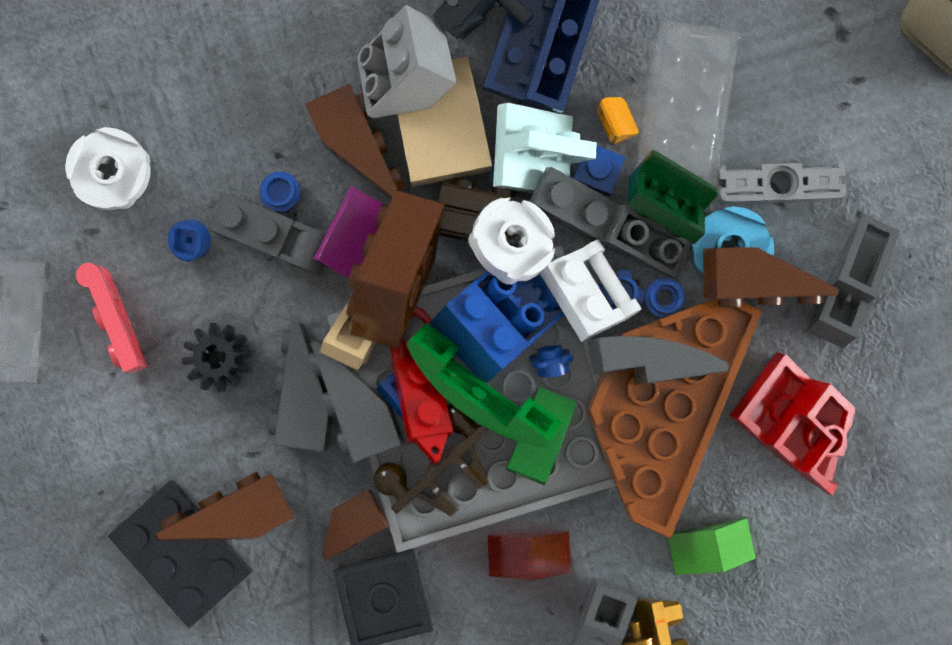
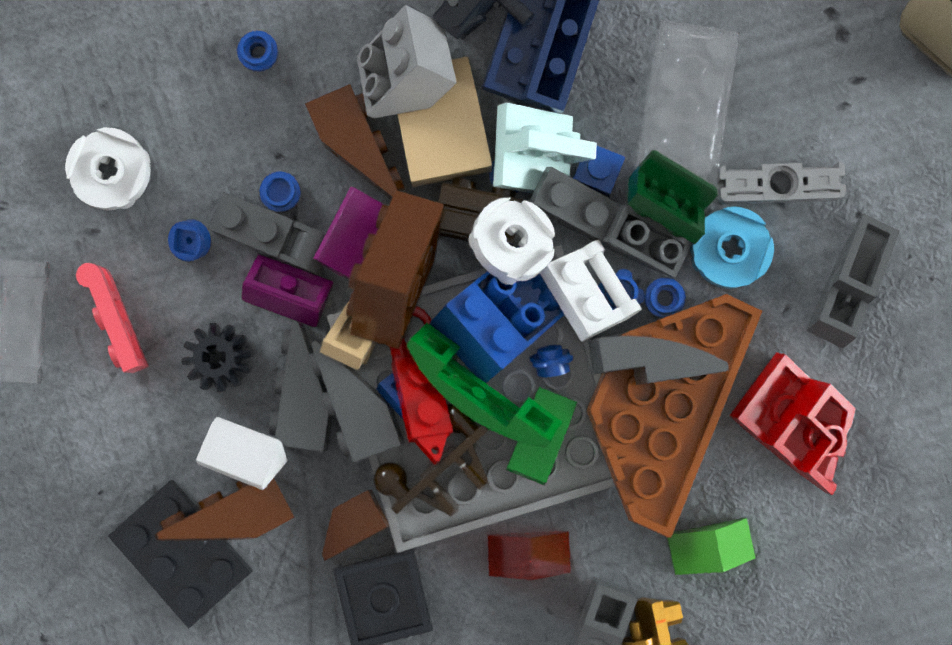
(241, 453): none -> white slope
(252, 40): none -> blue plate
(286, 290): none -> magenta slope
(616, 119): light orange slope -> none
(753, 273): reddish brown slope -> none

